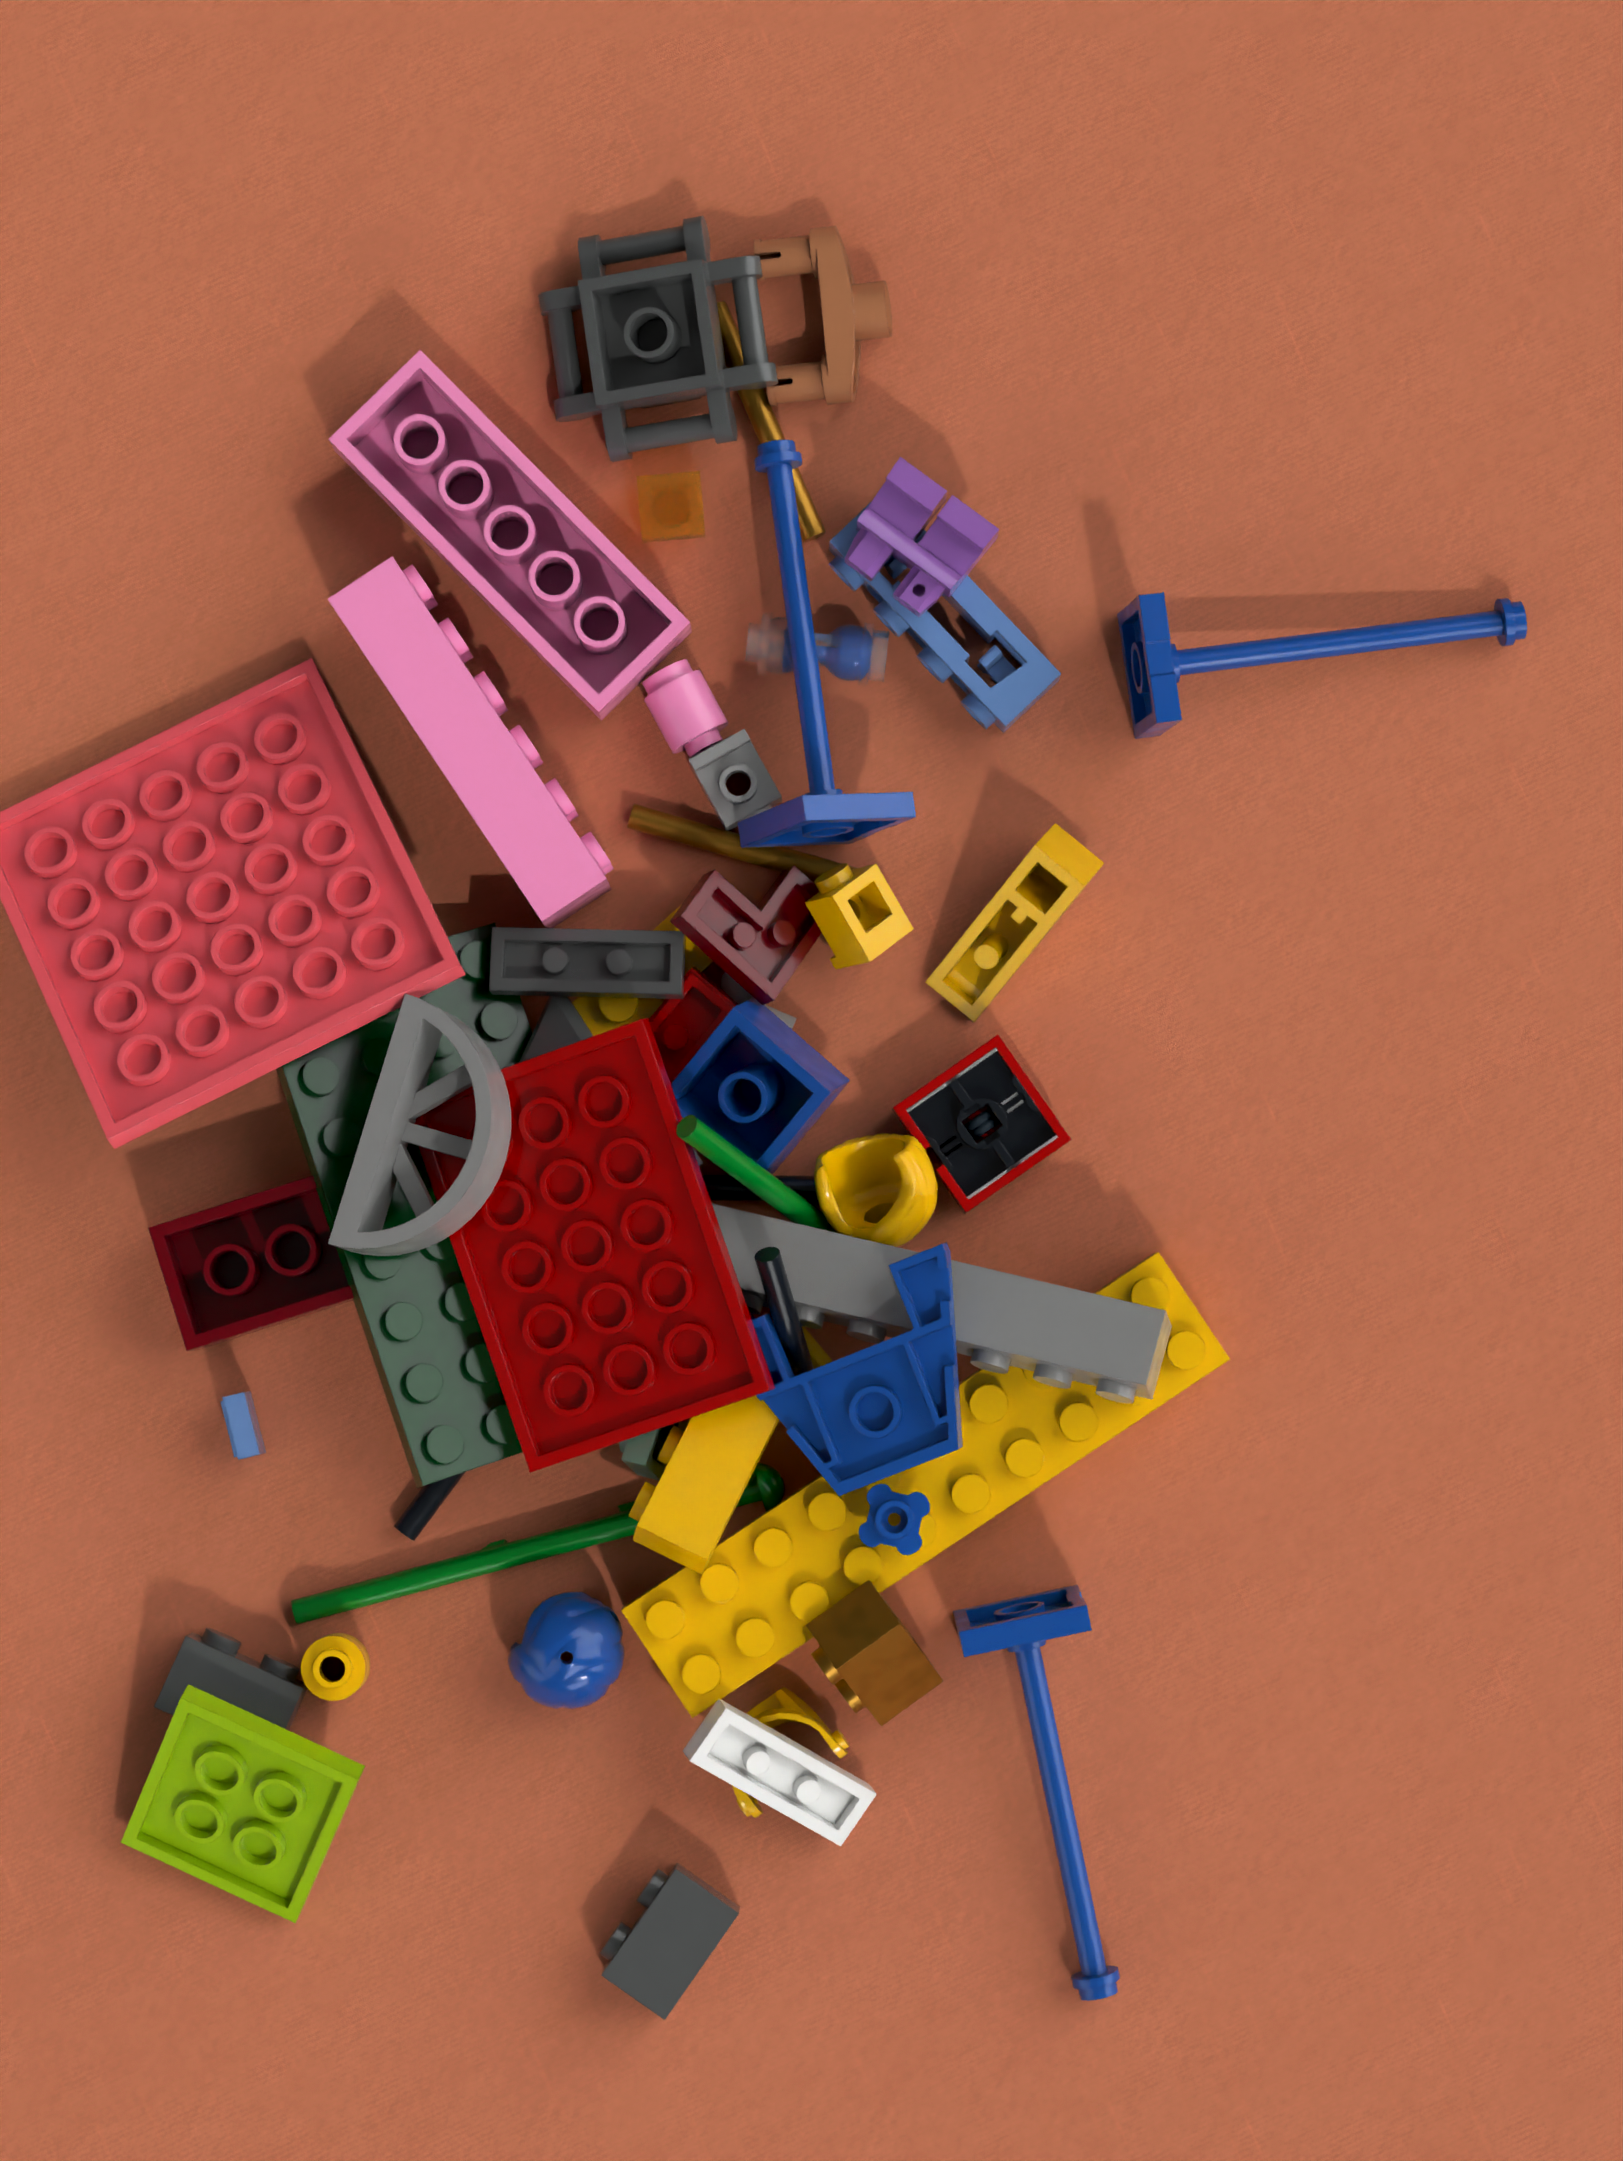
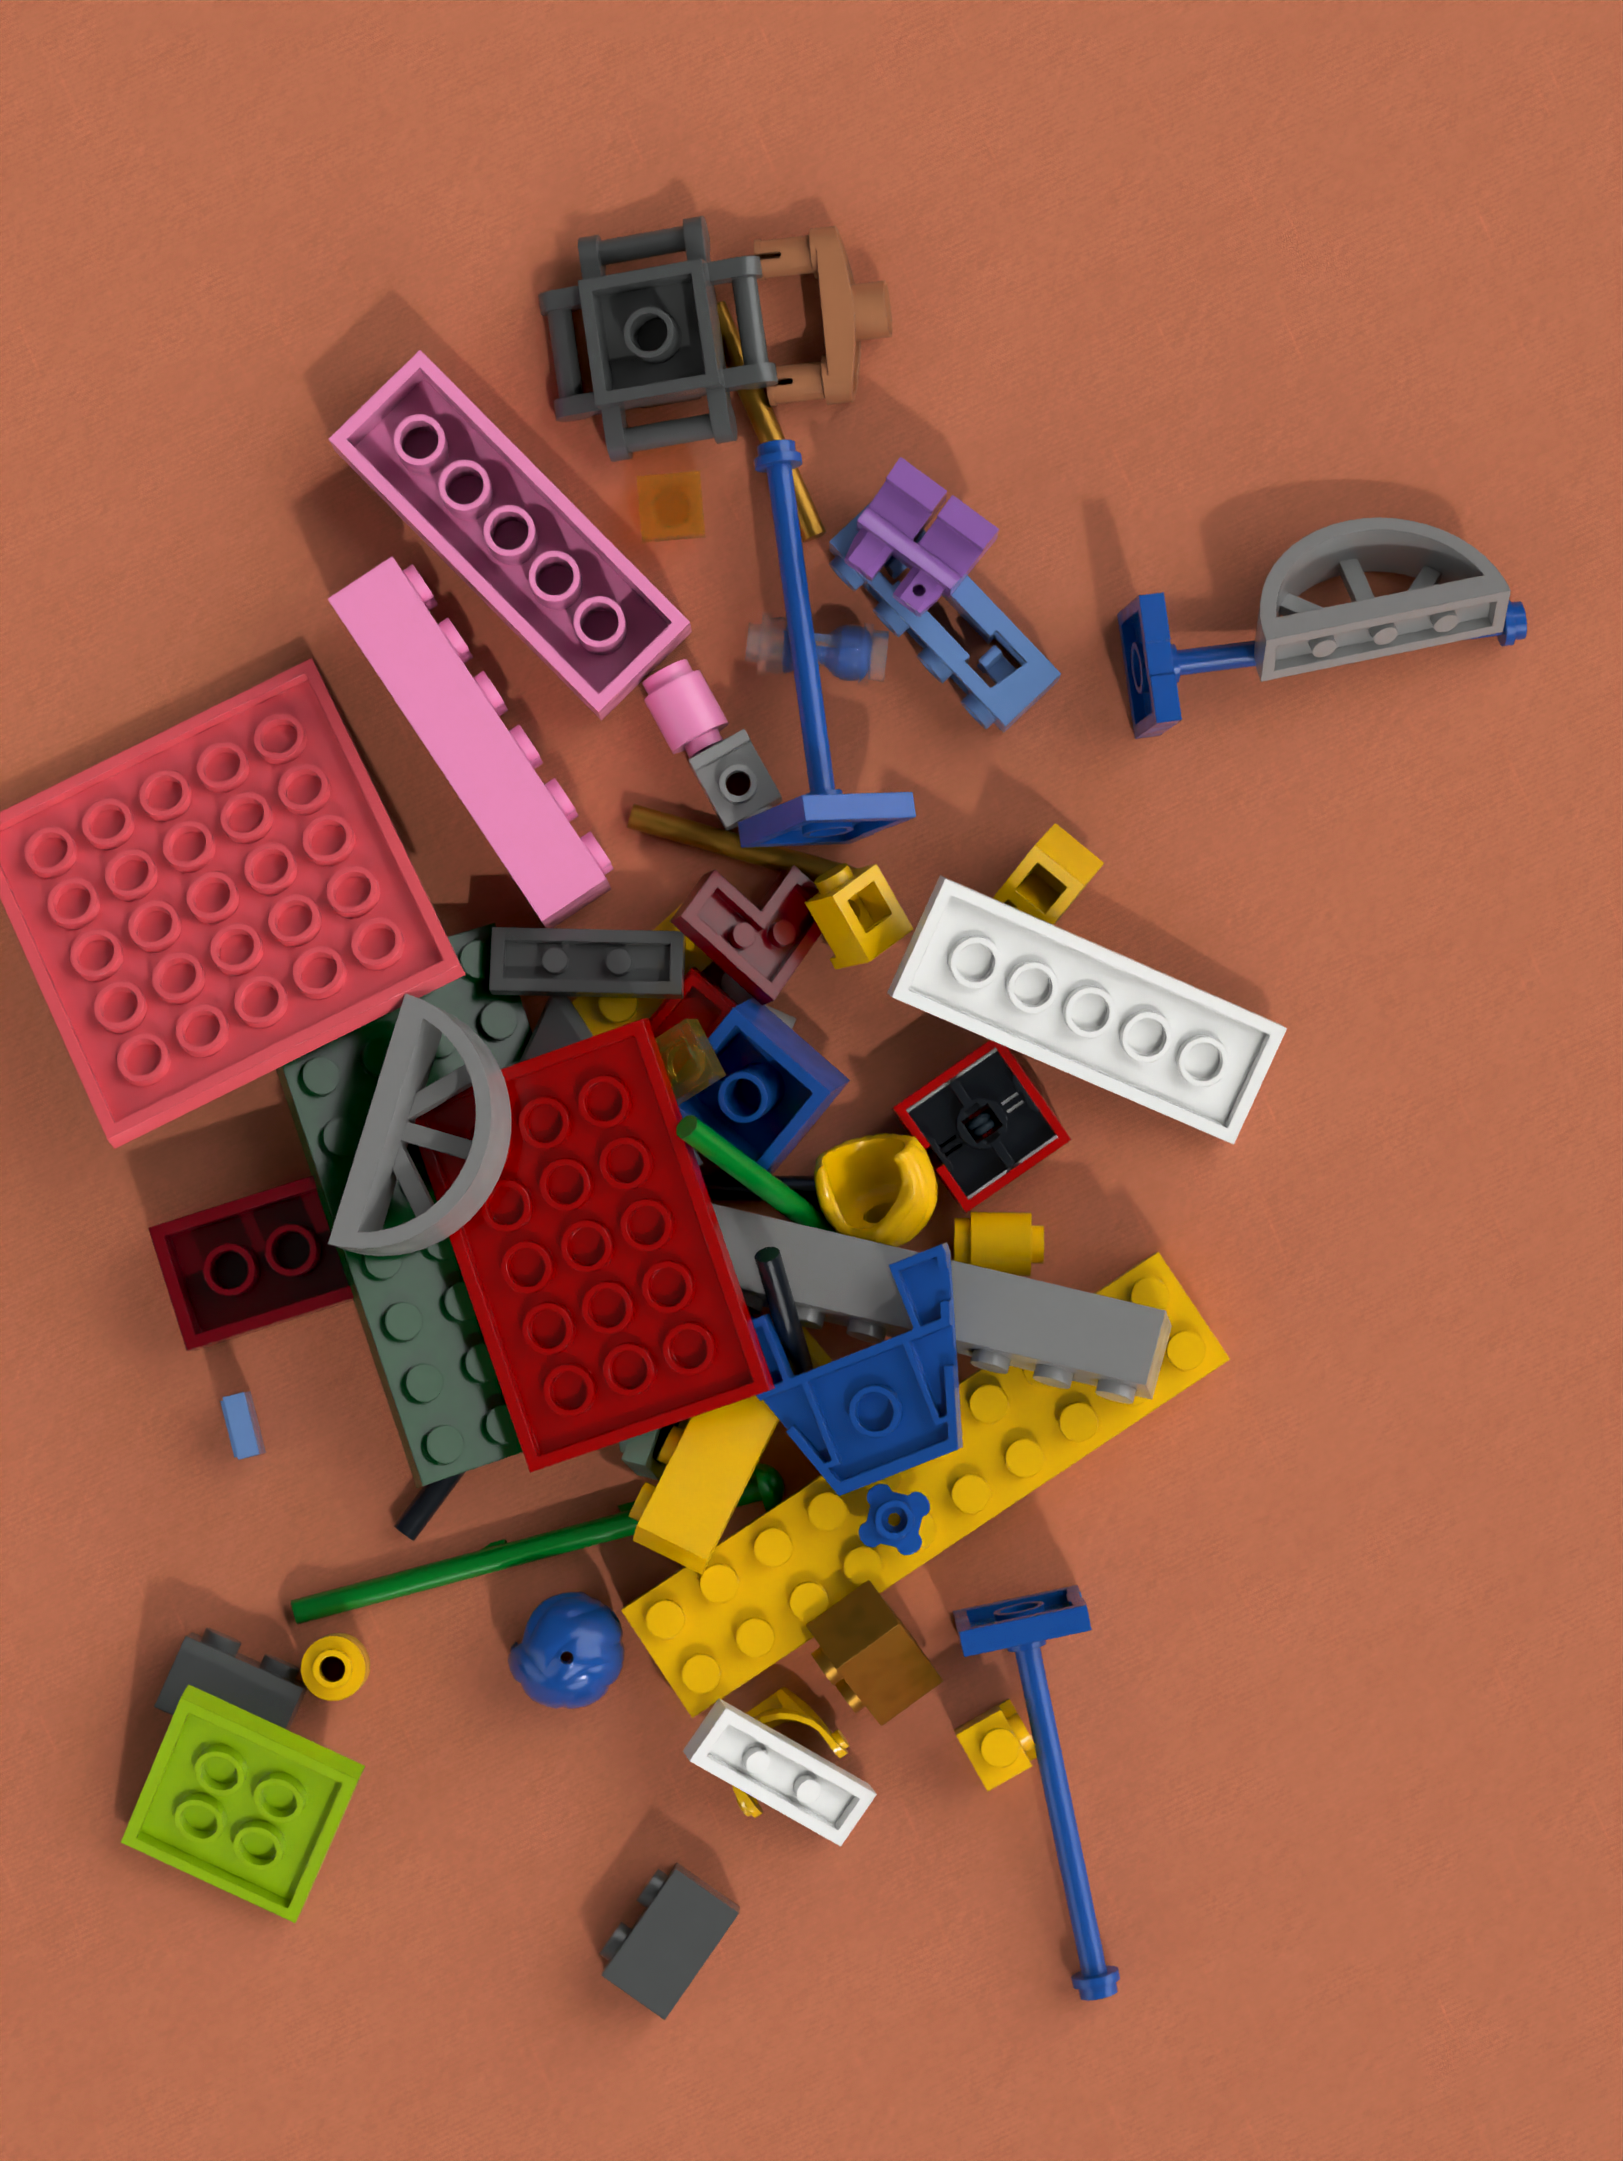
(688, 1059): none -> clear yellow plate
(997, 1744): none -> yellow brick
(999, 1241): none -> yellow brick
(1086, 1010): none -> white plate
(1450, 601): none -> light grey window

